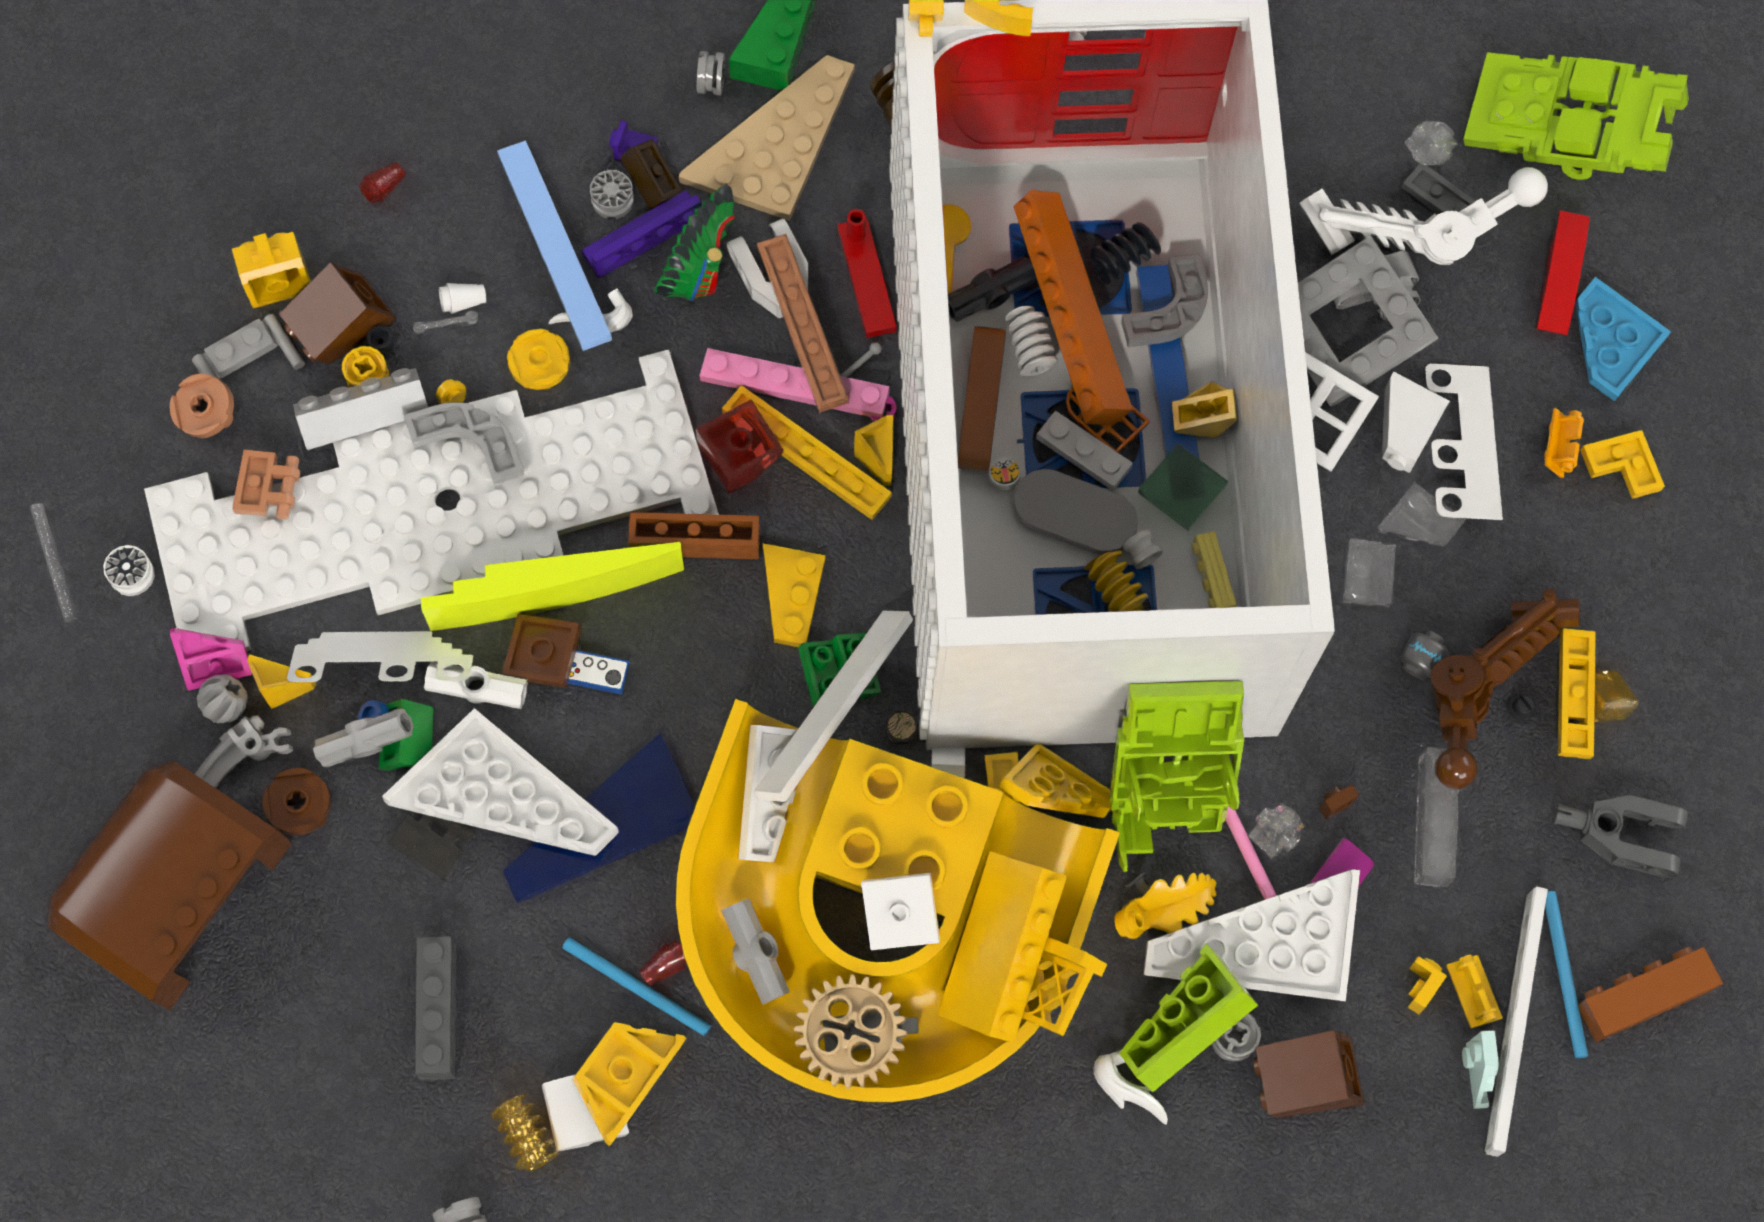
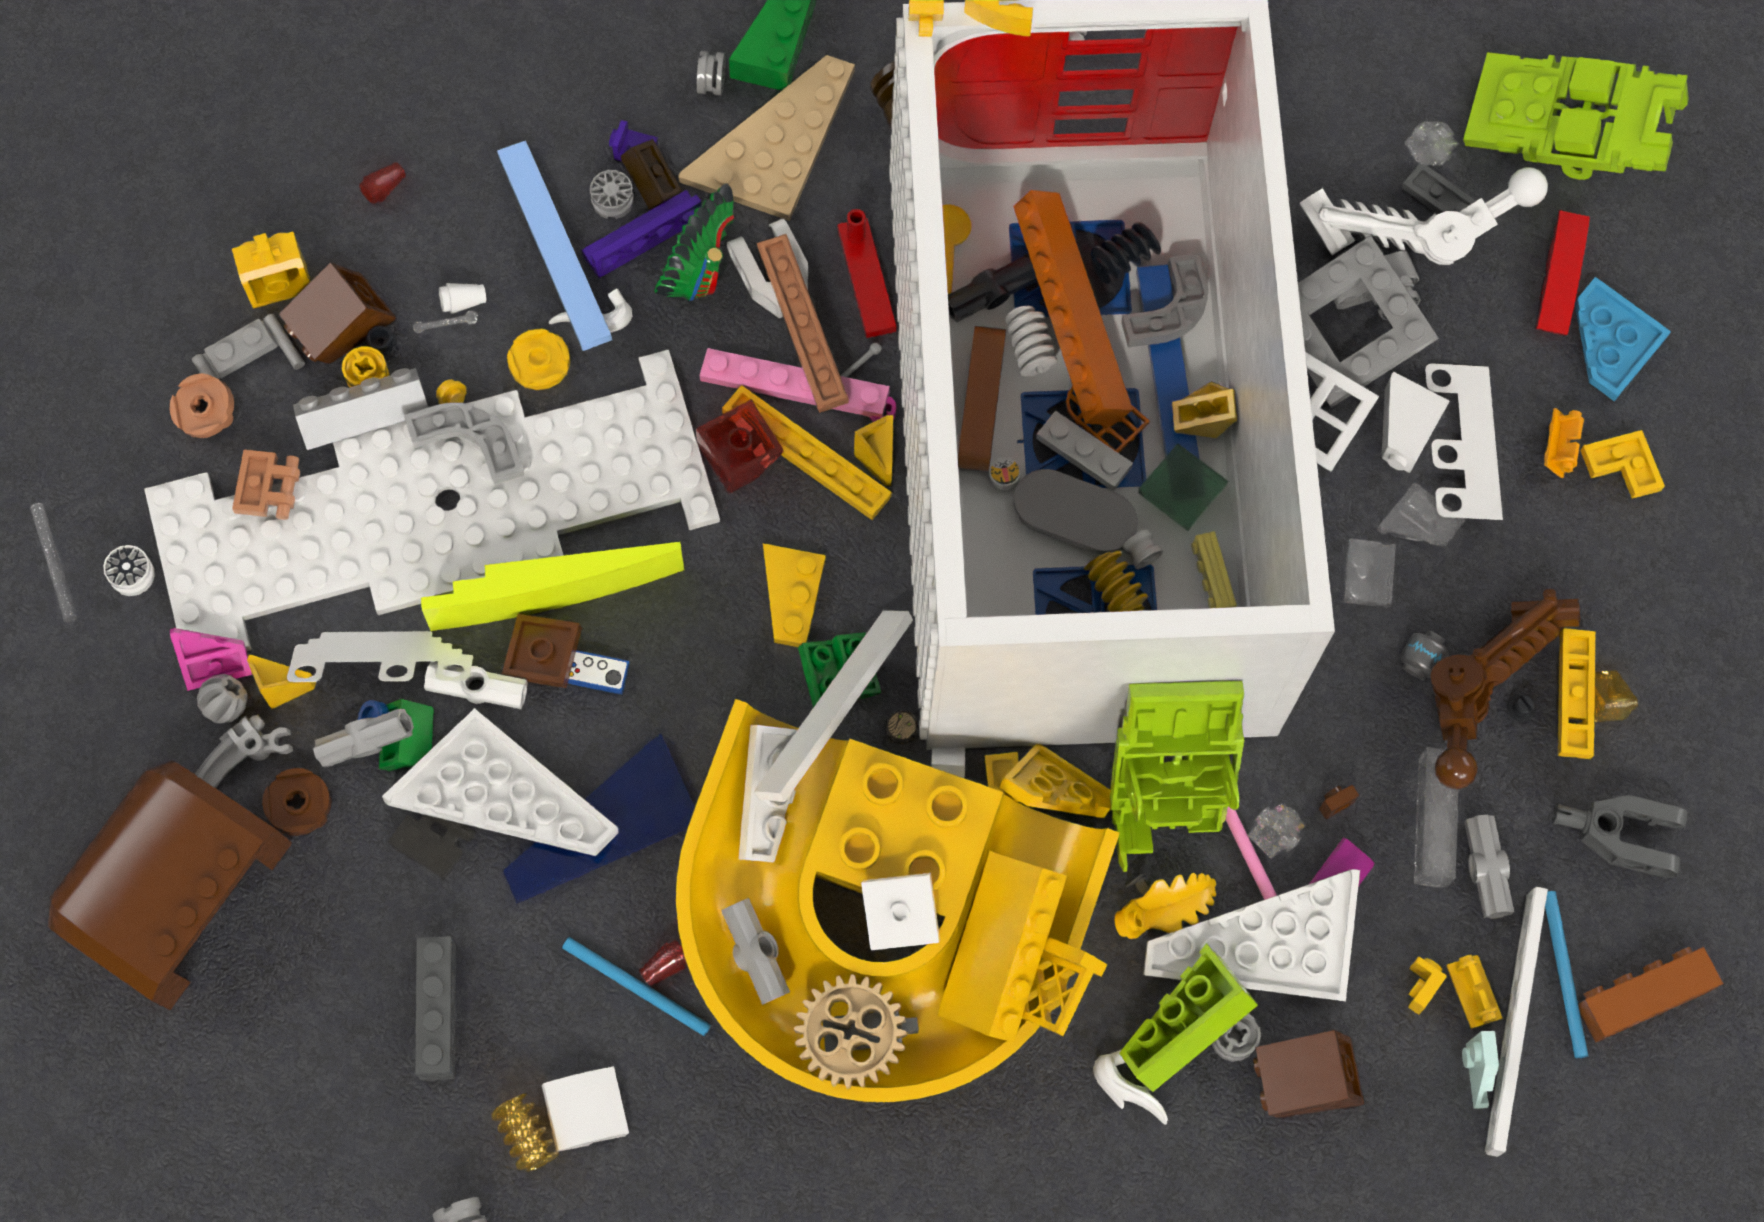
(622, 1074): yellow wing -> none
(698, 533): dark orange brick -> none
(1489, 866): none -> light grey piece

